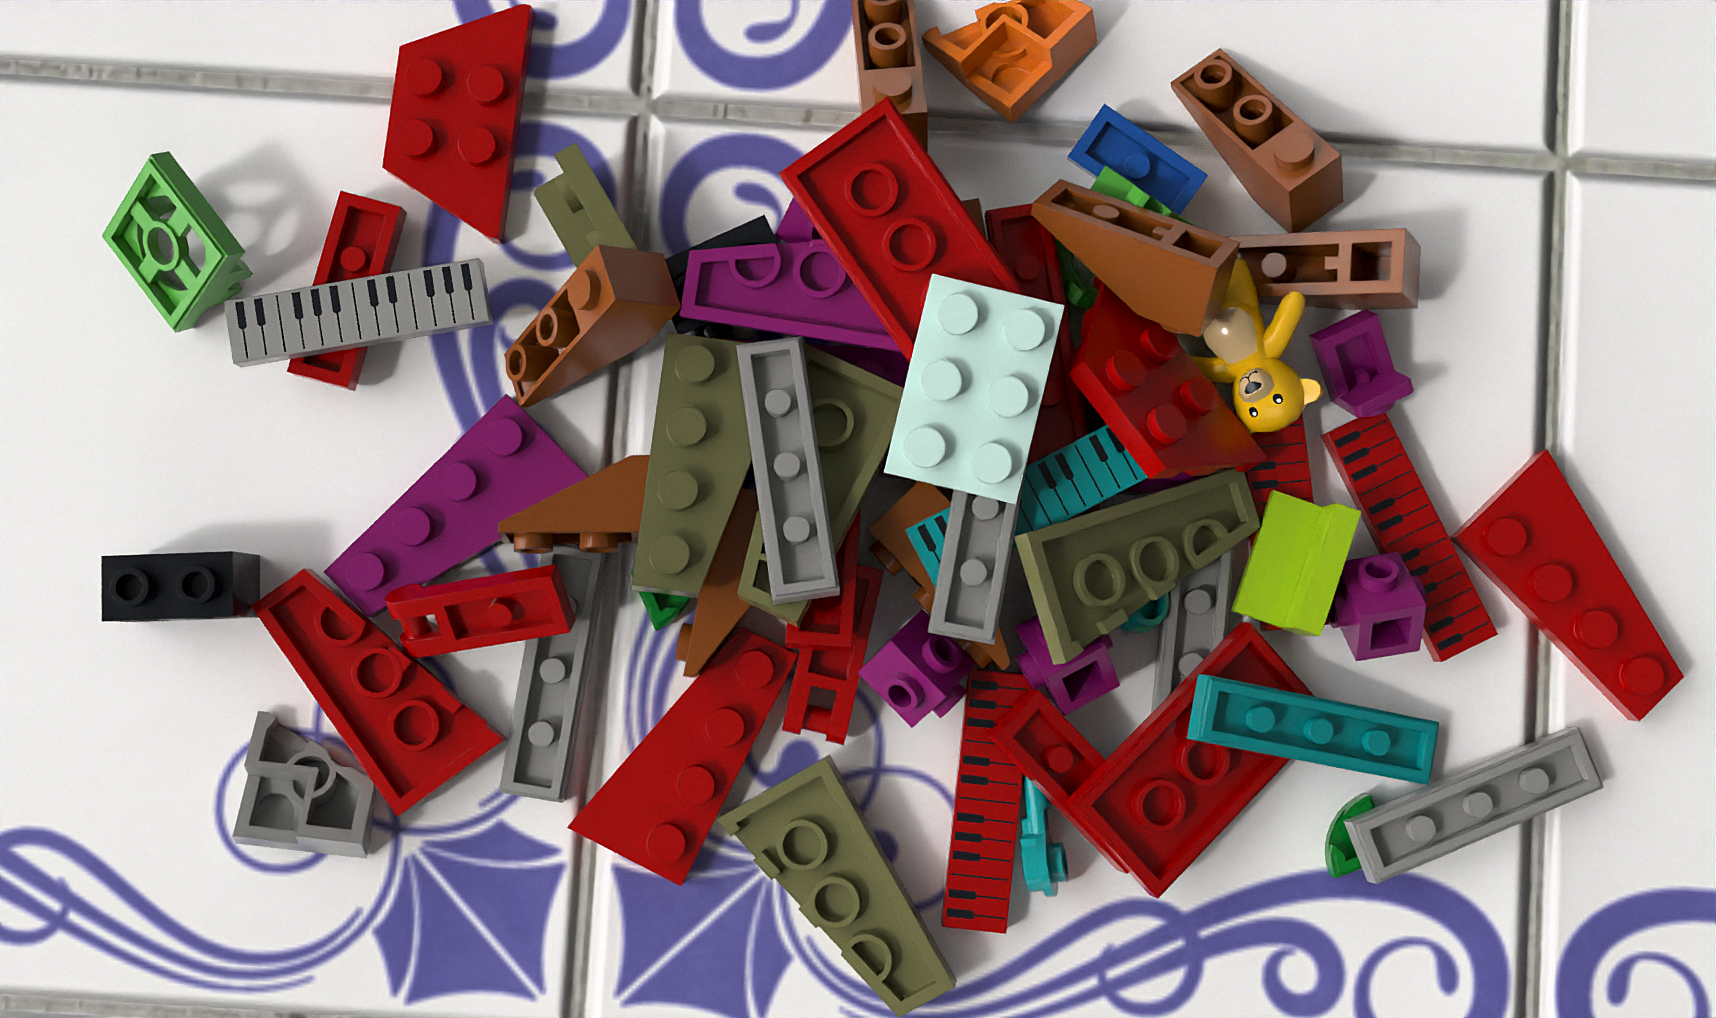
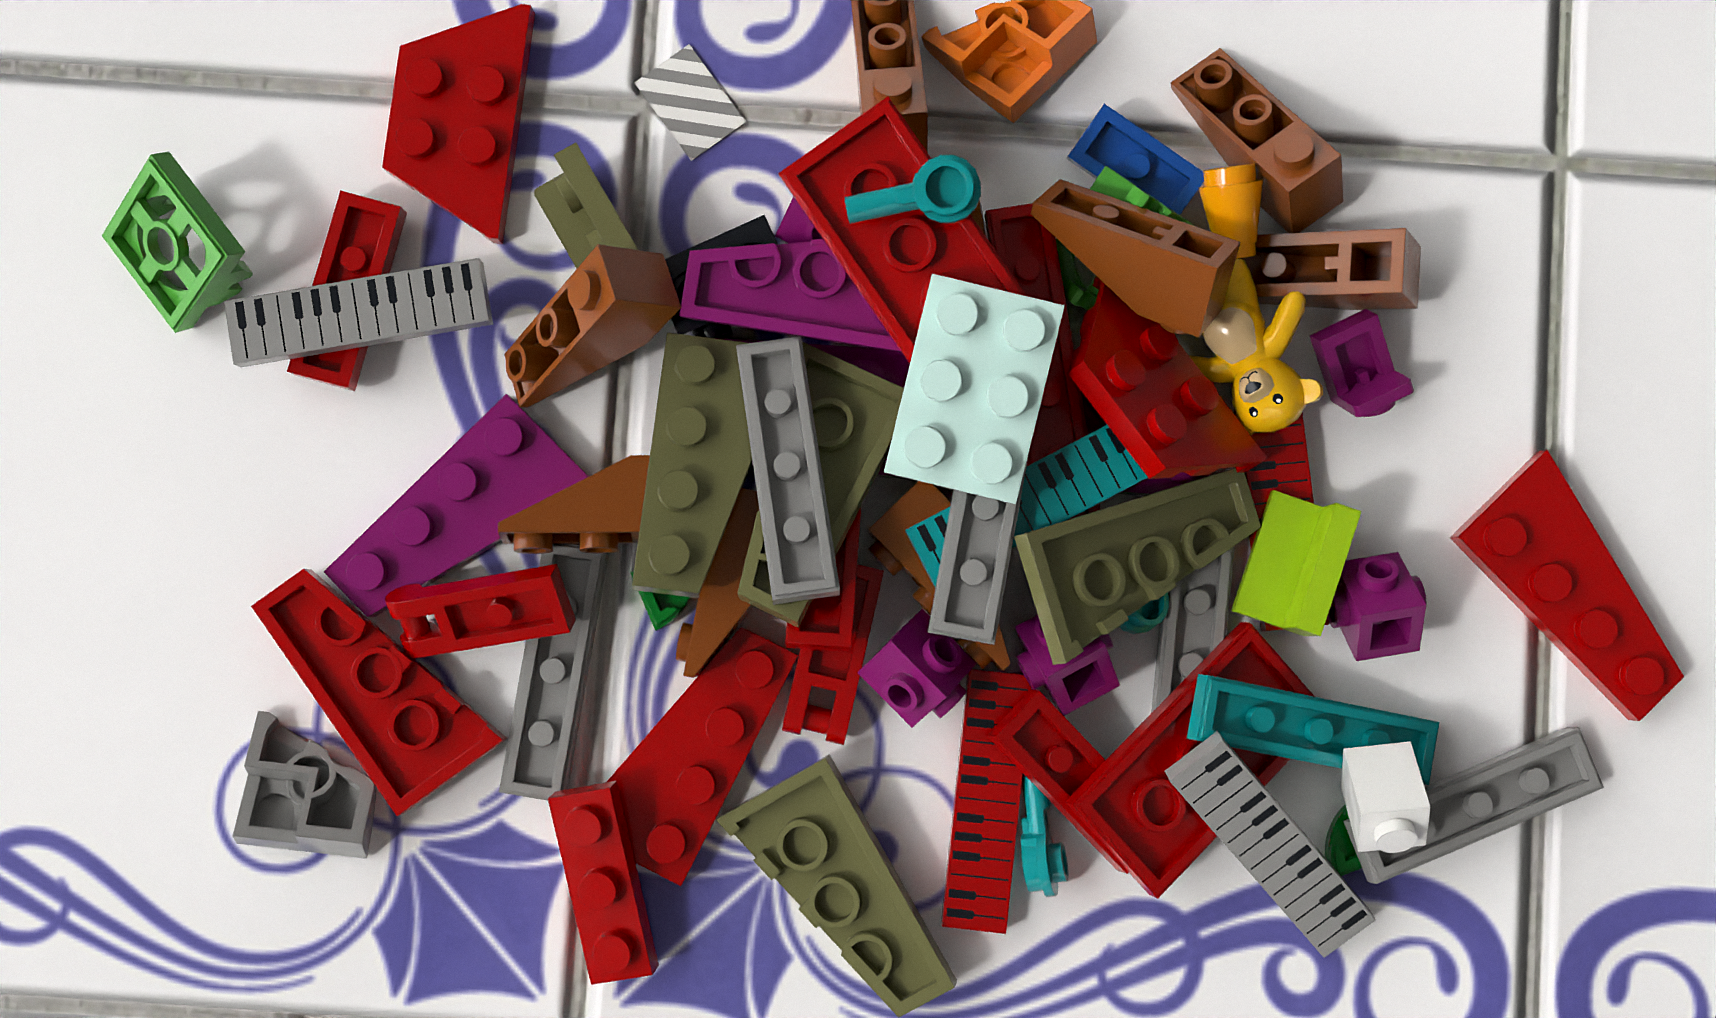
(179, 586): black brick -> none
(603, 882): none -> red plate
(690, 102): none -> sticker
(942, 189): none -> teal plate
(1233, 204): none -> light orange cone
(1269, 844): none -> light grey tile
(1385, 797): none -> white brick
(1405, 522): red tile -> none

